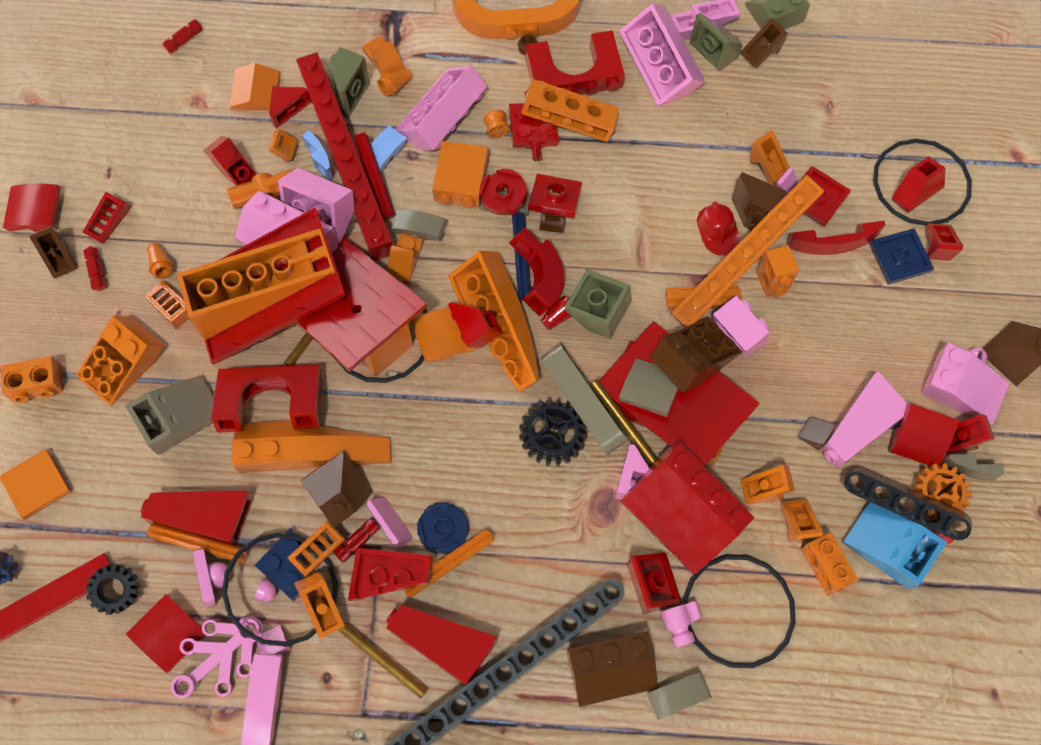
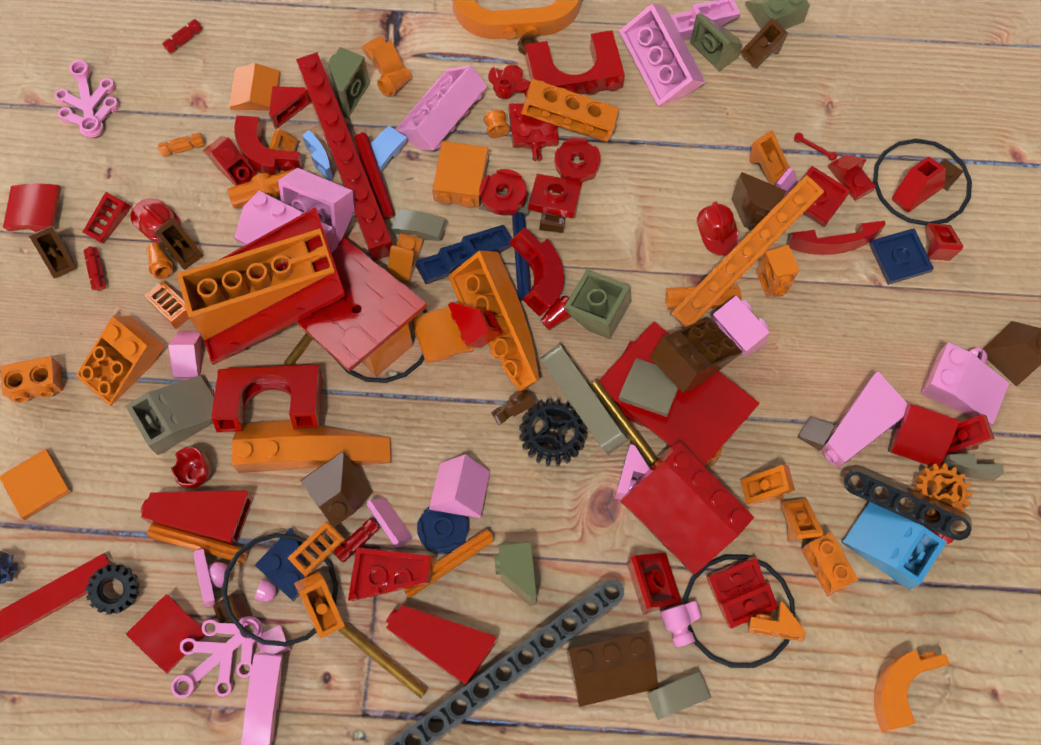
(87, 103): none -> bright pink plant
(150, 215): none -> red piece
(178, 243): none -> reddish brown slope
(181, 144): none -> orange axle
(186, 354): none -> bright pink slope
(191, 467): none -> red hair
(239, 607): none -> reddish brown slope
(249, 135): none -> red arch
(453, 256): none -> dark blue slope
(460, 487): none -> bright pink slope
(508, 81): none -> red plate
(514, 406): none -> reddish brown plate
(517, 570): none -> olive slope
(579, 172): none -> red plate
(741, 592): none -> red slope
(785, 627): none -> orange slope
(800, 138): none -> red hinge
(850, 174): none -> red slope
(892, 687): none -> orange arch
(952, 173): none -> reddish brown plate

